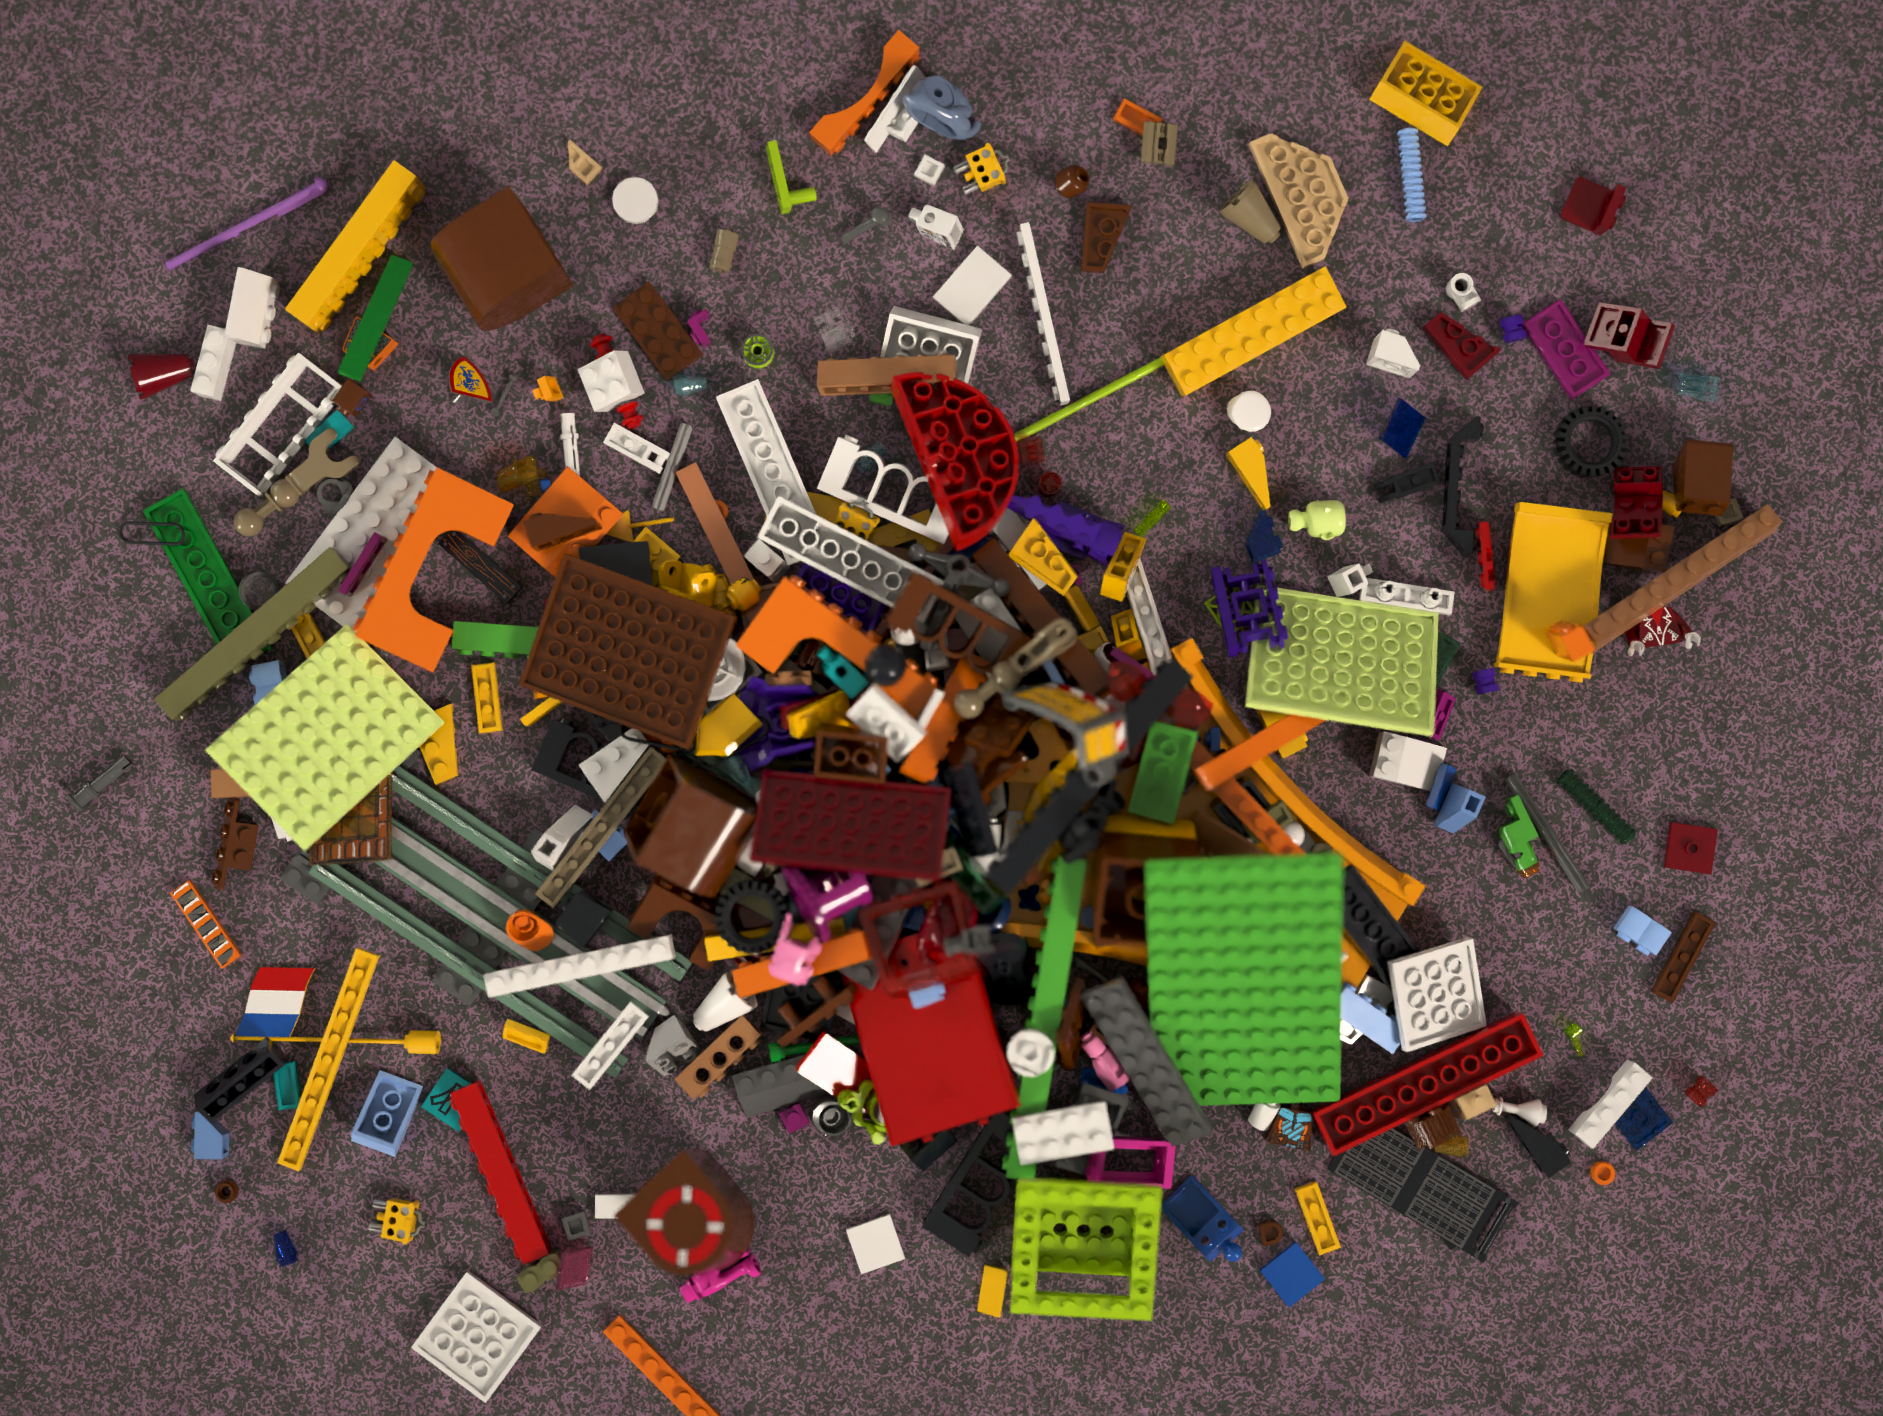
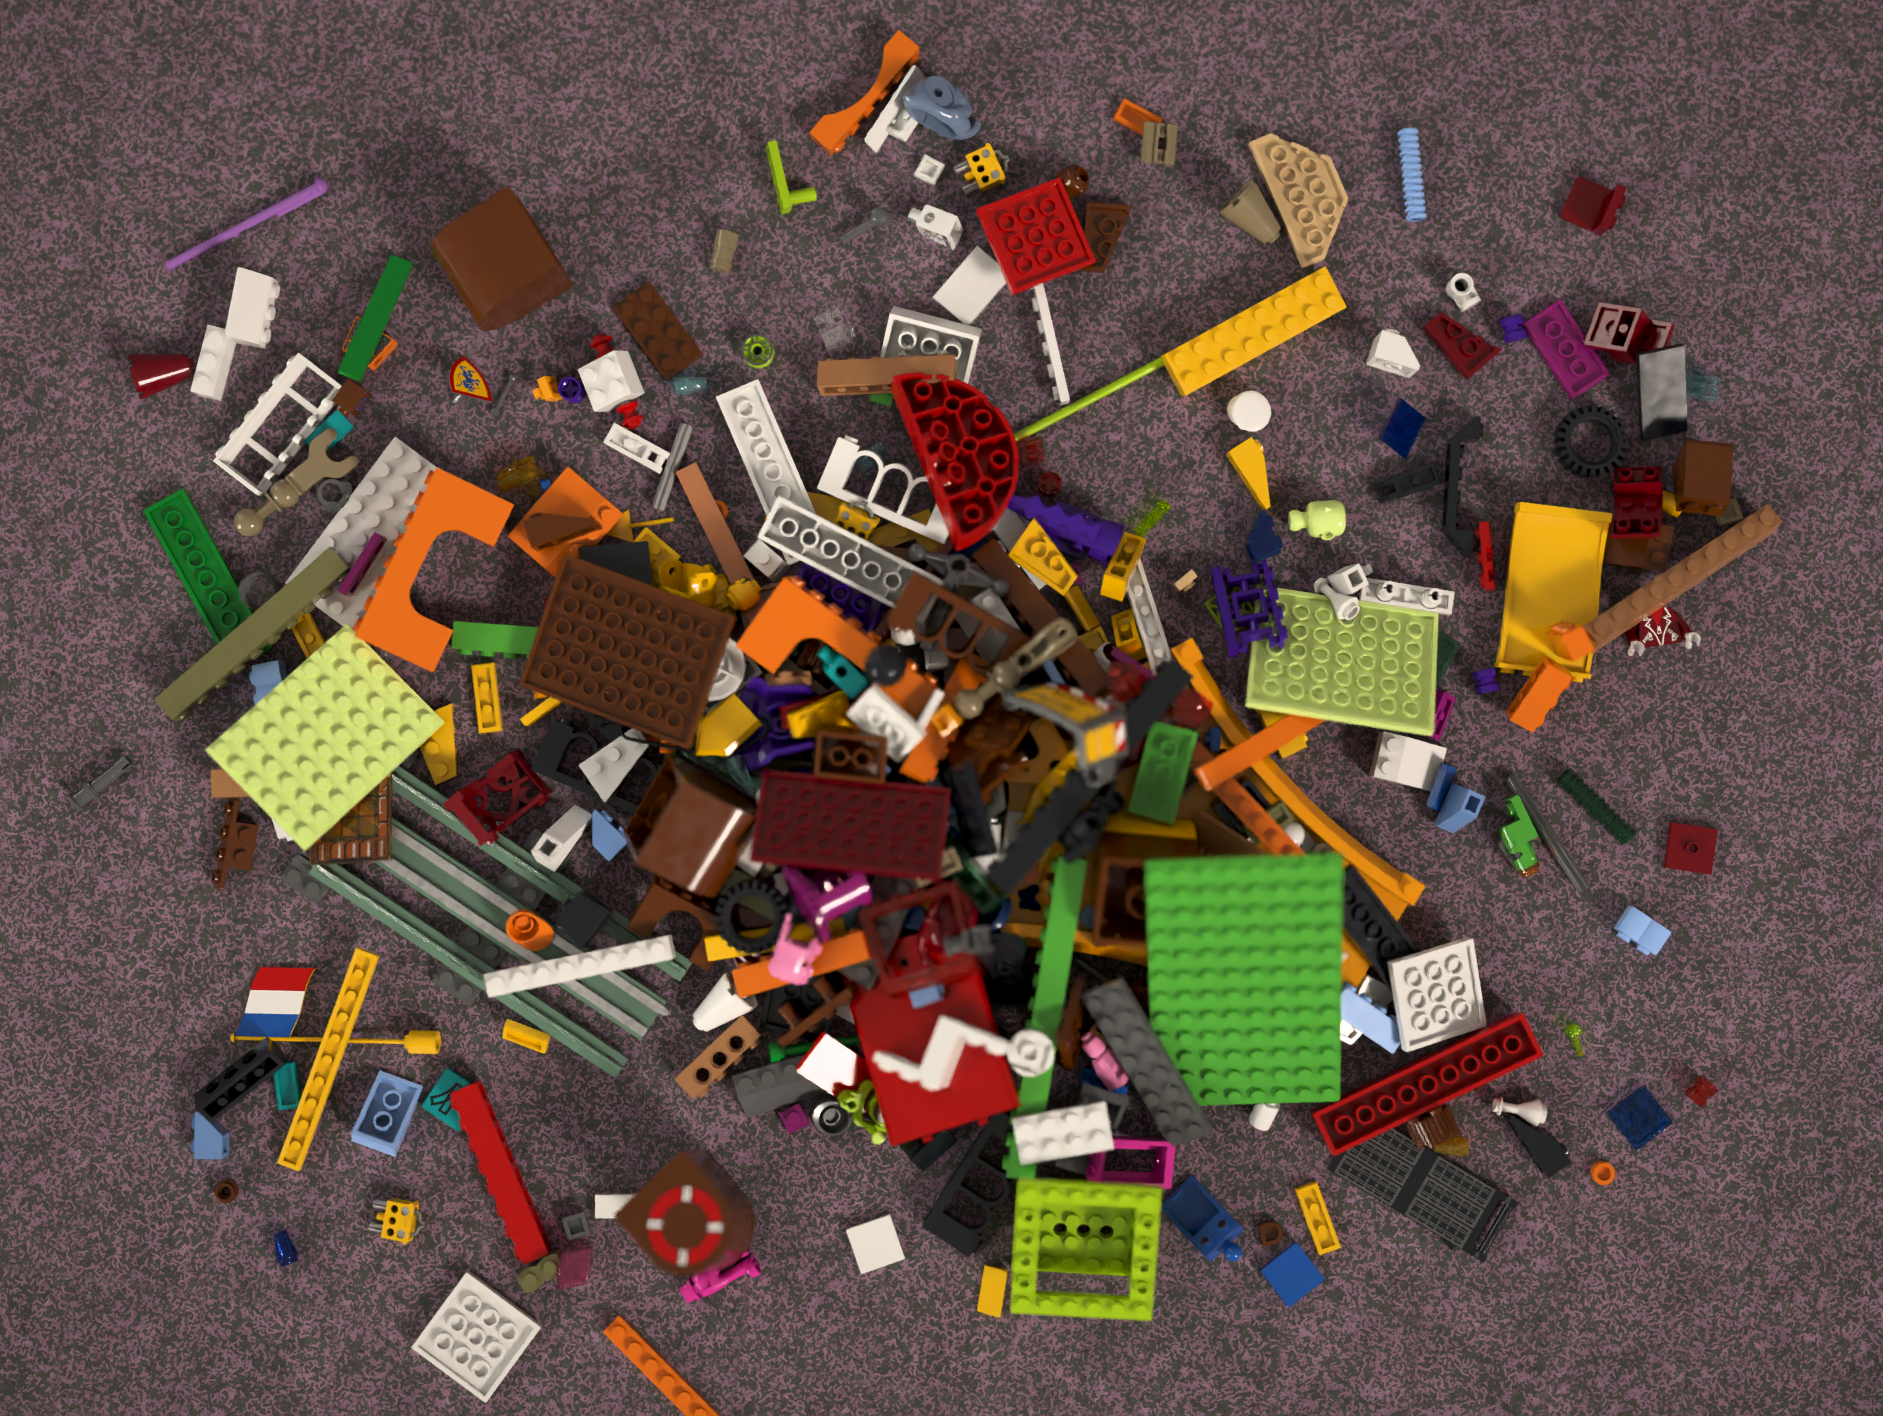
(151, 542): black piece -> none
(206, 924): tile -> none
(357, 247): yellow brick -> none
(464, 804): none -> dark red fence
(480, 565): black tile -> none
(568, 387): none -> dark purple wheel
(569, 439): white pin -> none
(581, 164): tan tile -> none
(601, 828): dark tan plate -> none
(610, 1045): white plate -> none
(635, 200): white tile -> none
(671, 1047): light grey slope -> none
(698, 333): magenta bracket -> none
(943, 1053): none -> white bracket
(946, 720): none -> light orange tile
(1035, 236): none -> red plate
(1185, 582): none -> tan plate
(1291, 1127): torso -> none
(1344, 605): none -> white piece
(1426, 93): yellow slope -> none
(1472, 1103): tan torso -> none
(1539, 694): none -> orange brick
(1623, 1090): white arch -> none
(1661, 391): none -> tile
(1683, 956): reddish brown tile -> none

